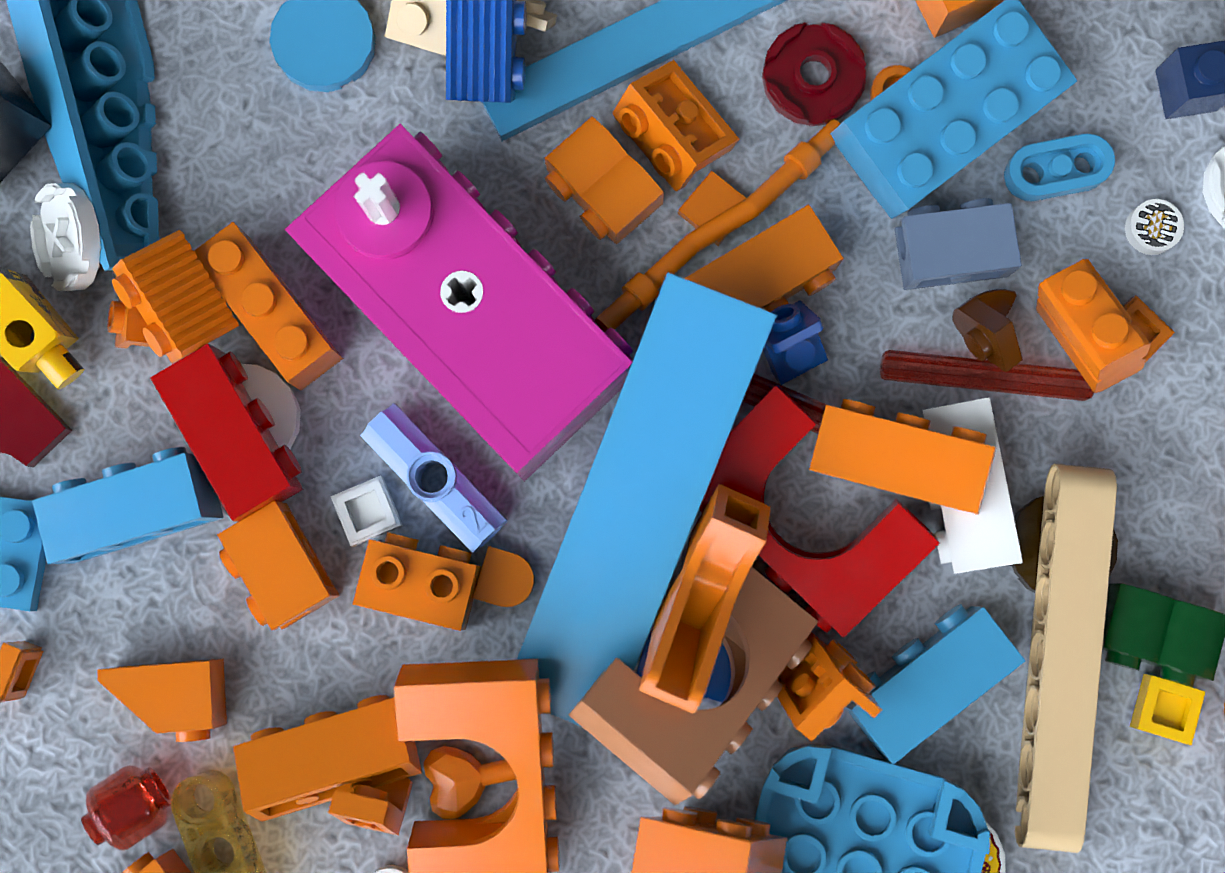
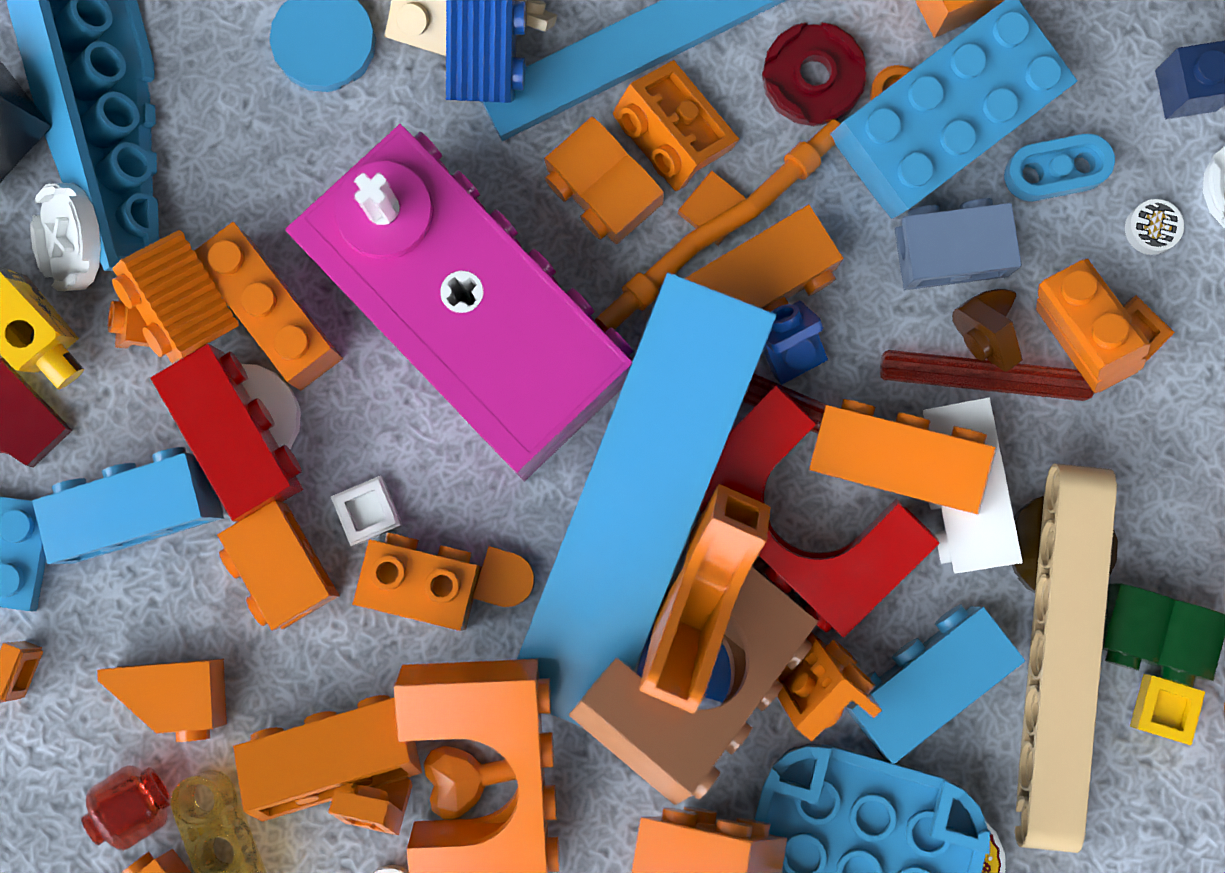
(409, 454): light blue piece -> none

